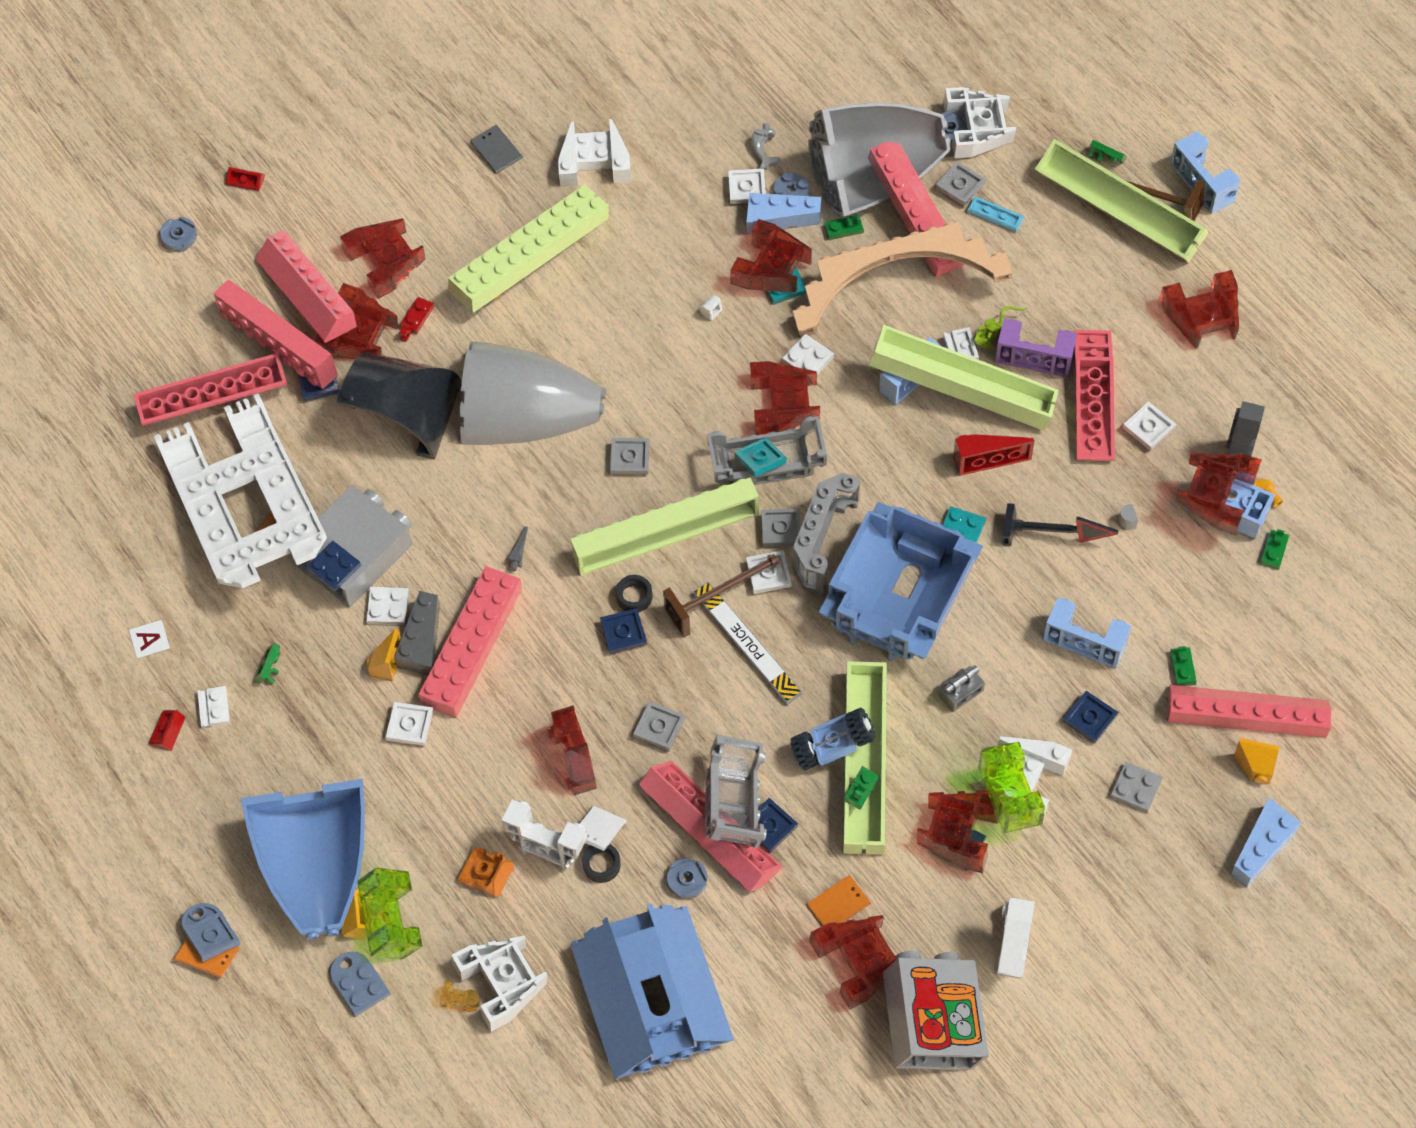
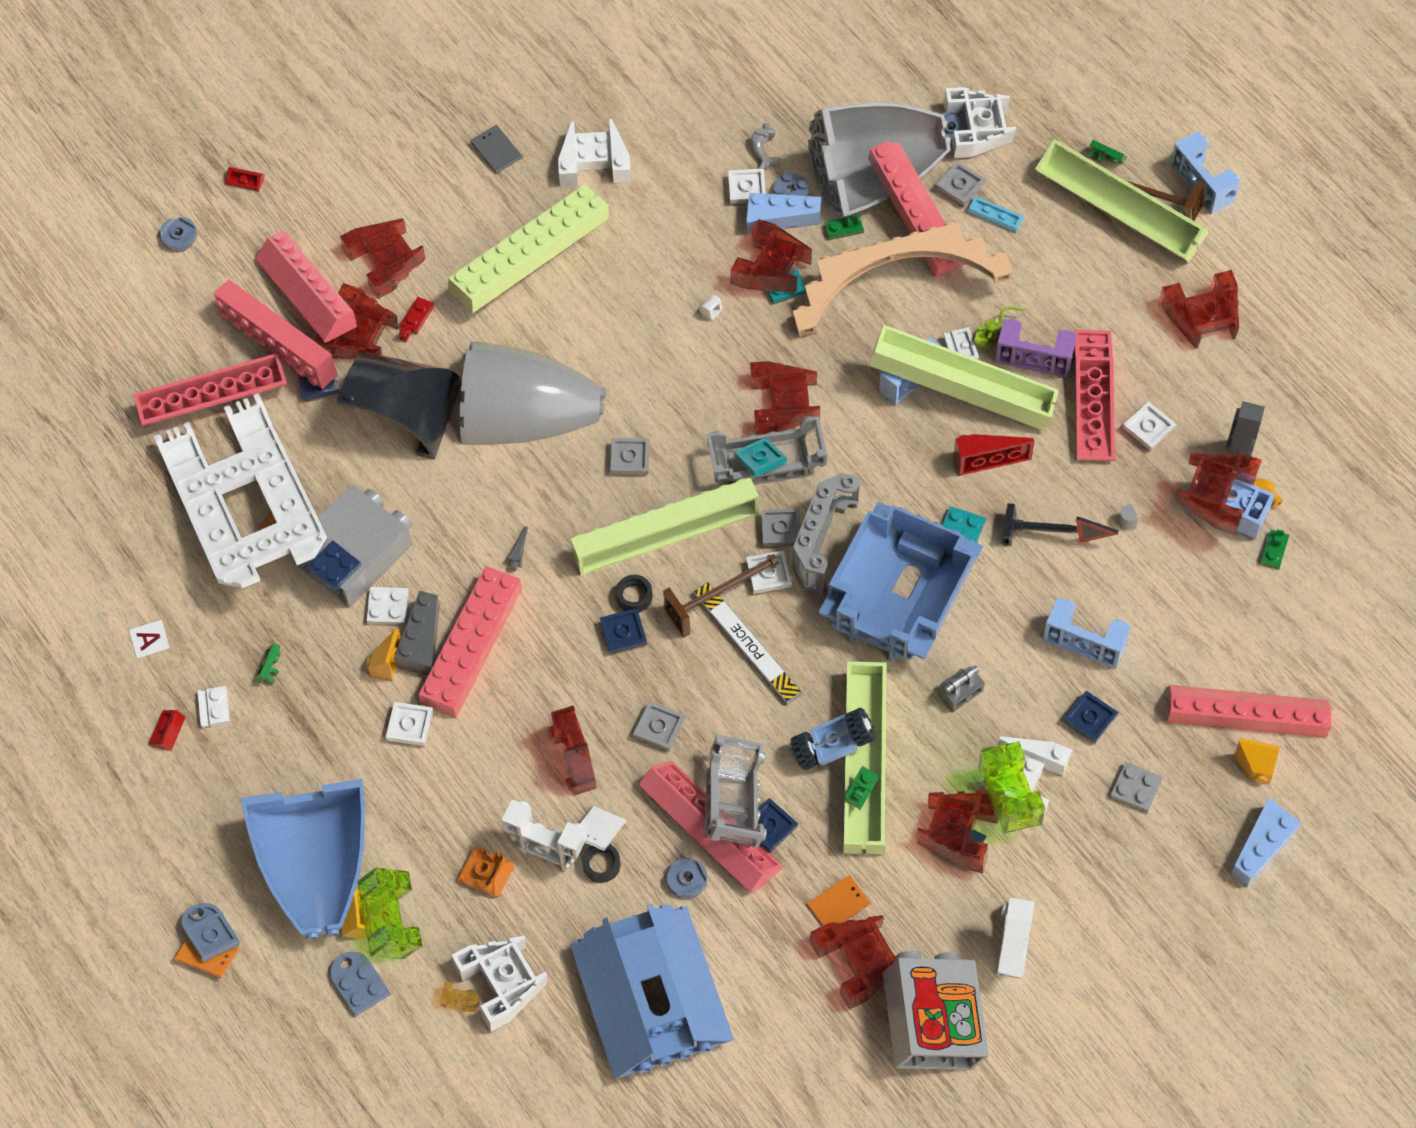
(808, 355): white plate -> none
(1183, 666): green plate -> none

